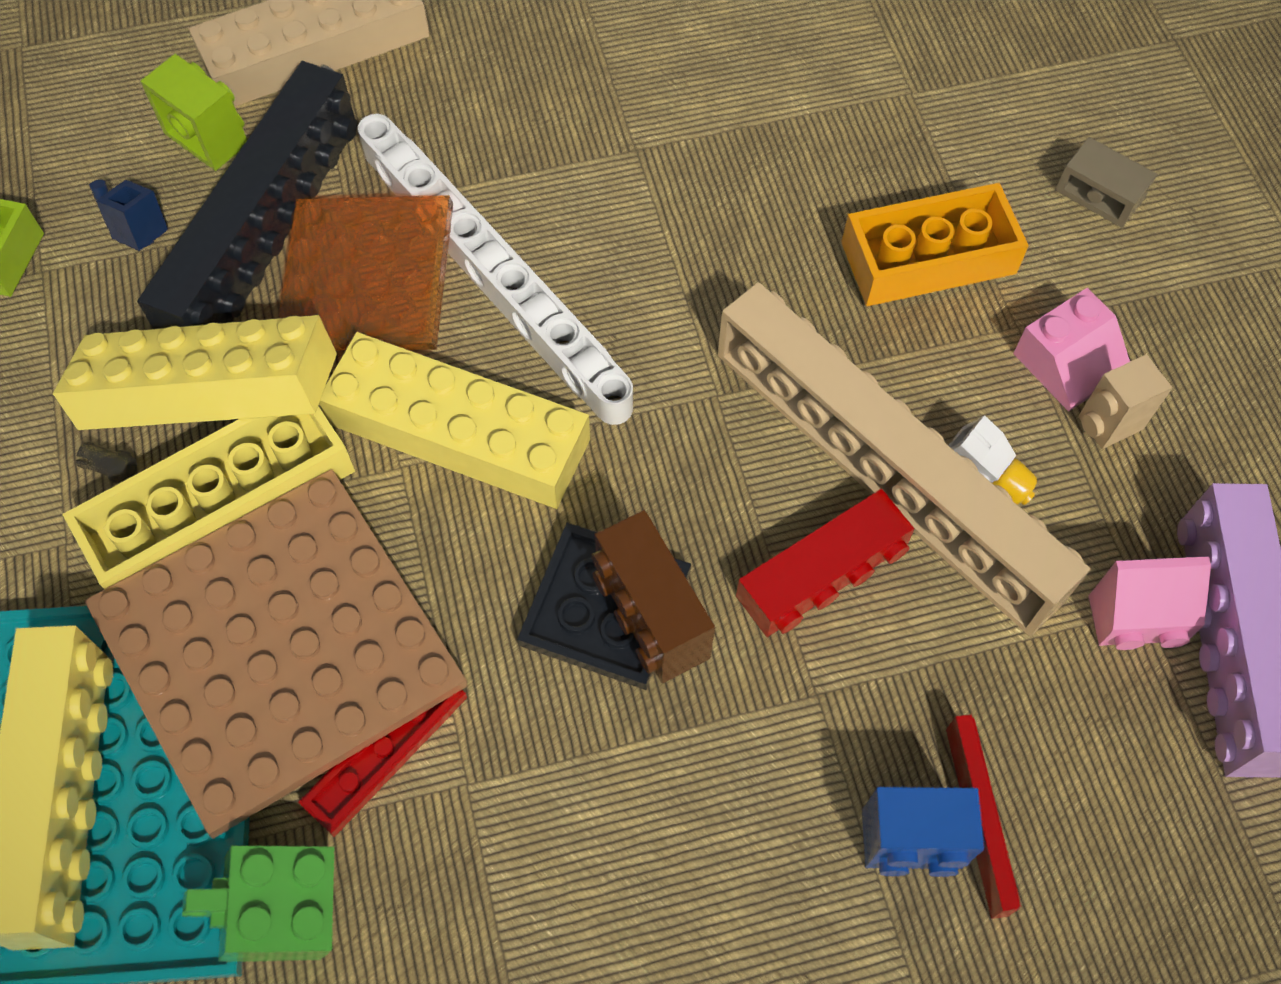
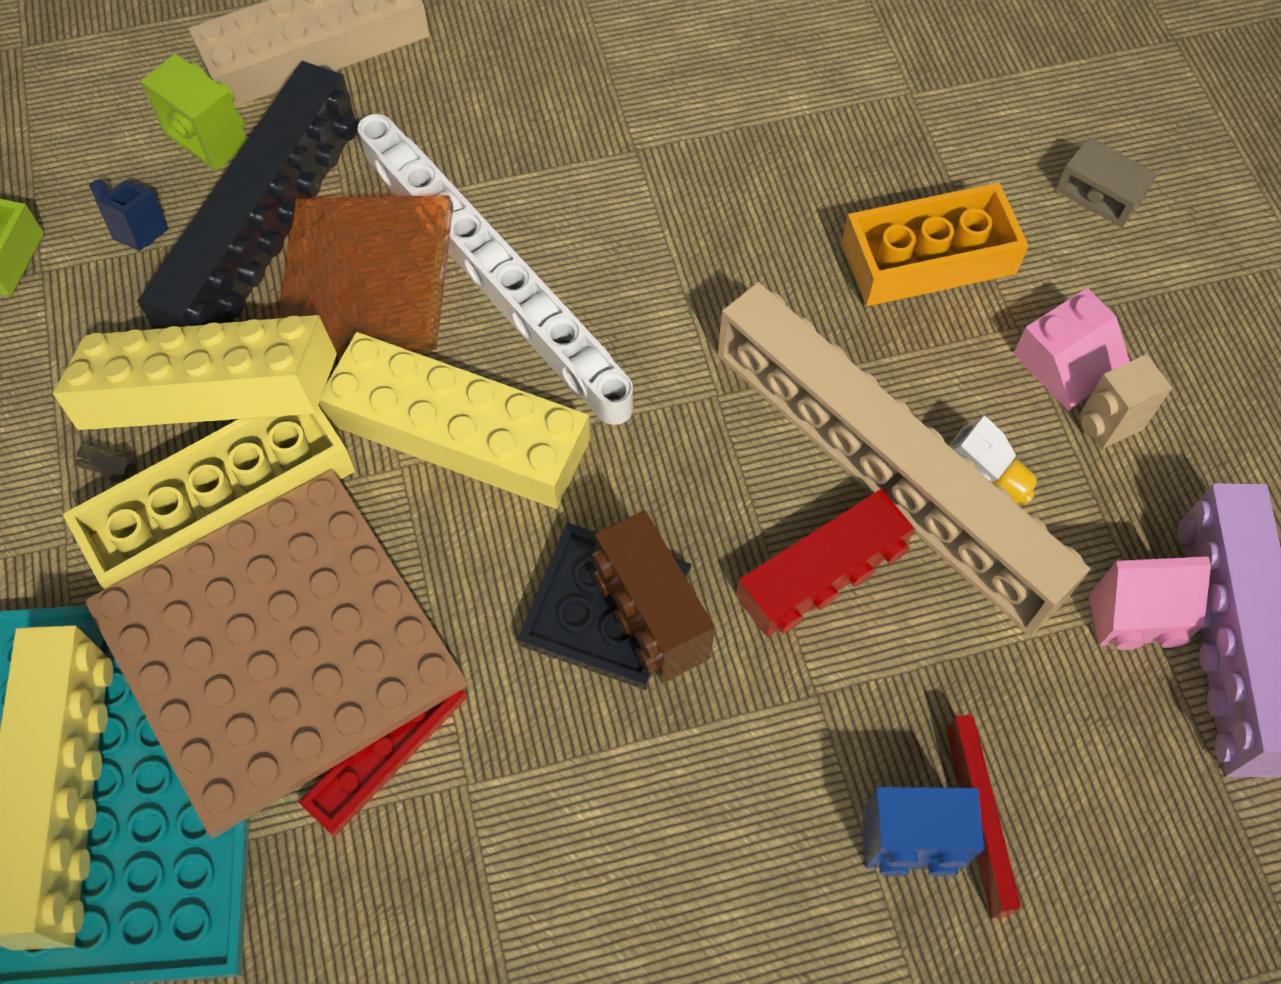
(270, 903): bright green hinge -> none

